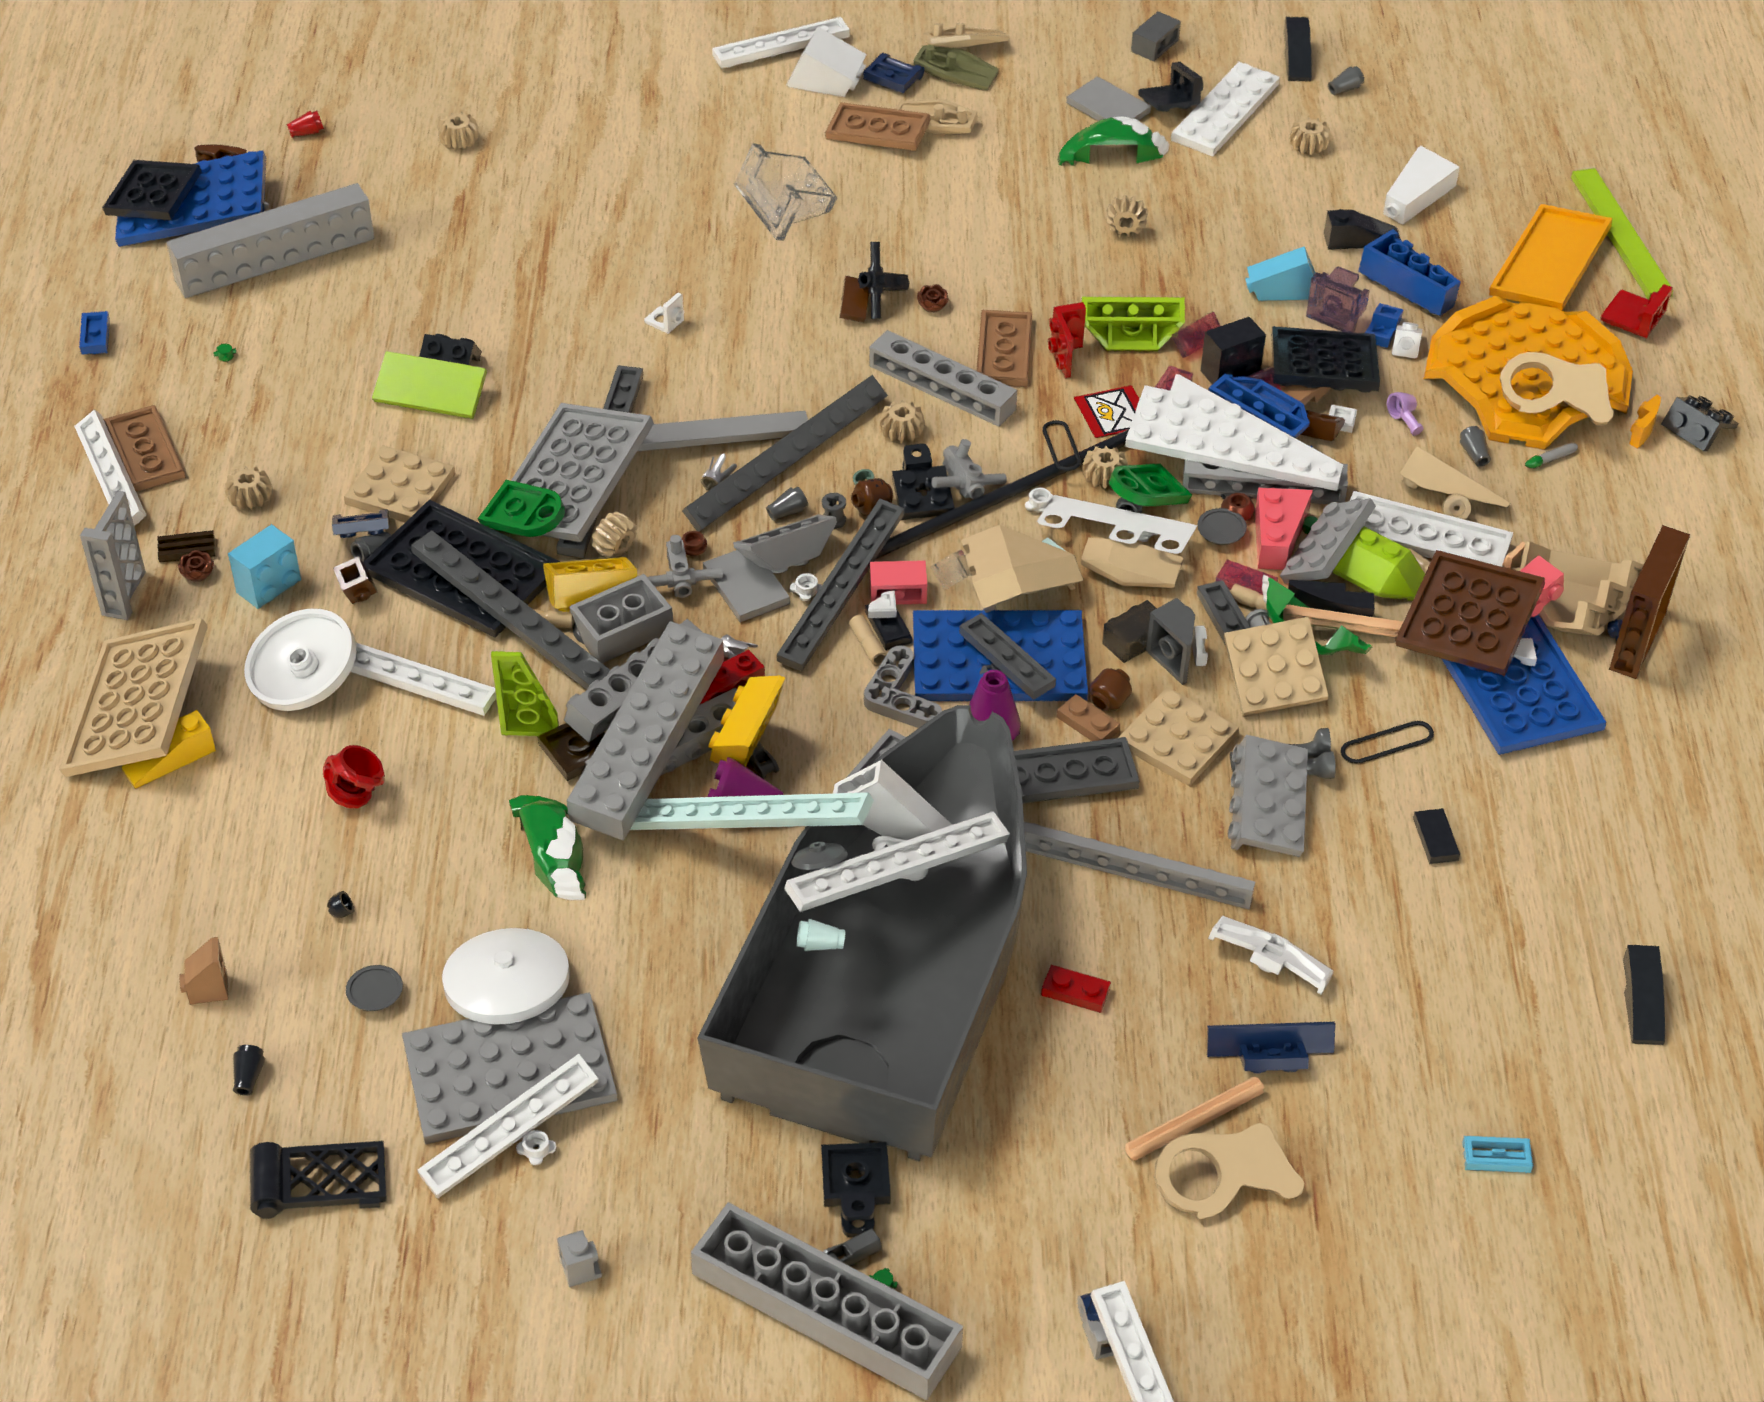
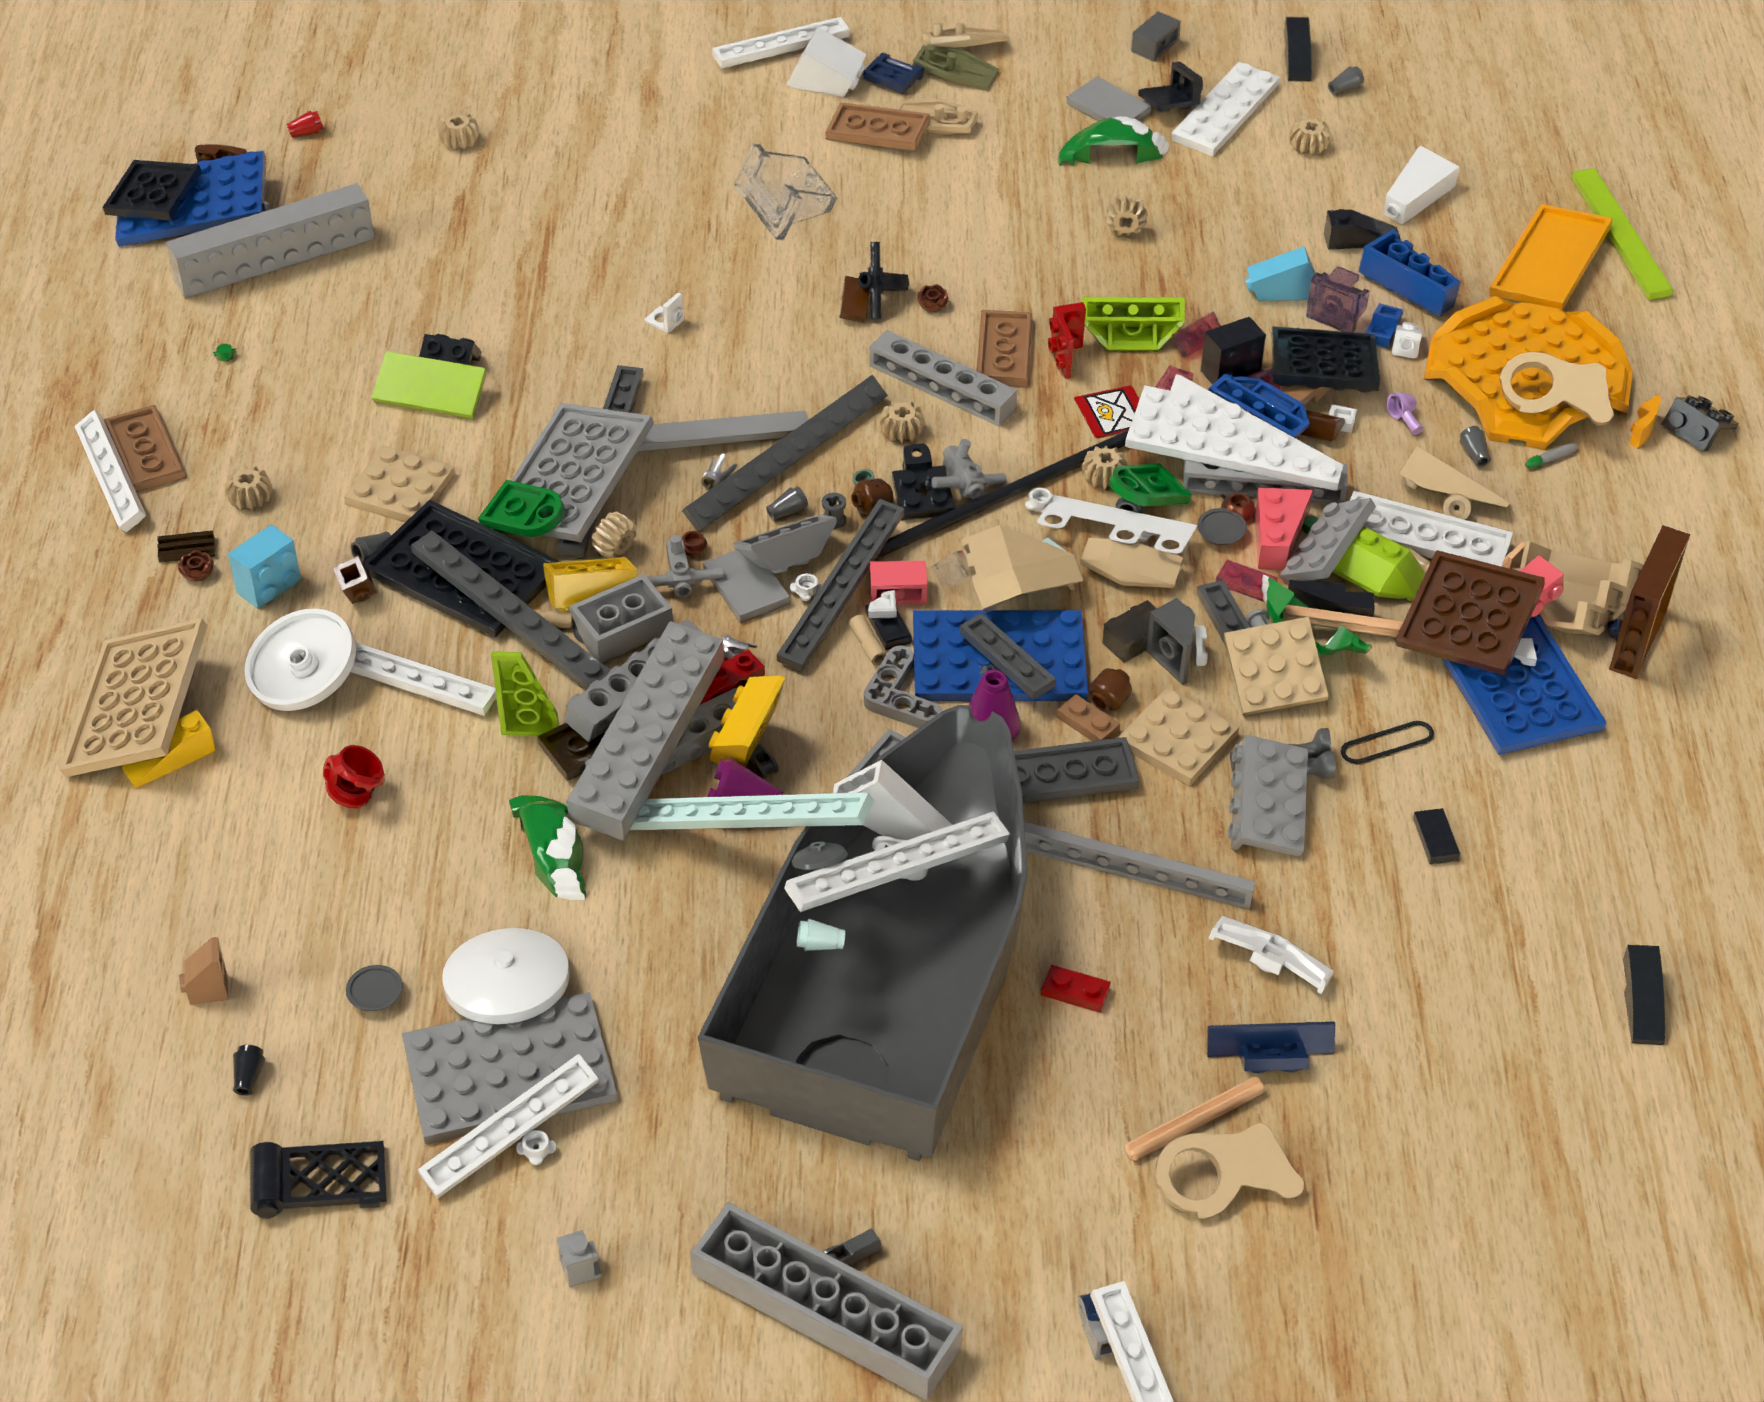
(94, 333): blue plate -> none
(112, 558): light grey fence -> none
(340, 905): black hinge -> none
(350, 525): plate -> none
(860, 1194): black plate -> none
(885, 1277): green piece -> none
(1052, 450): black piece -> none
(1248, 597): tan piece -> none
(1498, 1158): medium azure tile -> none
(1637, 313): red bracket -> none

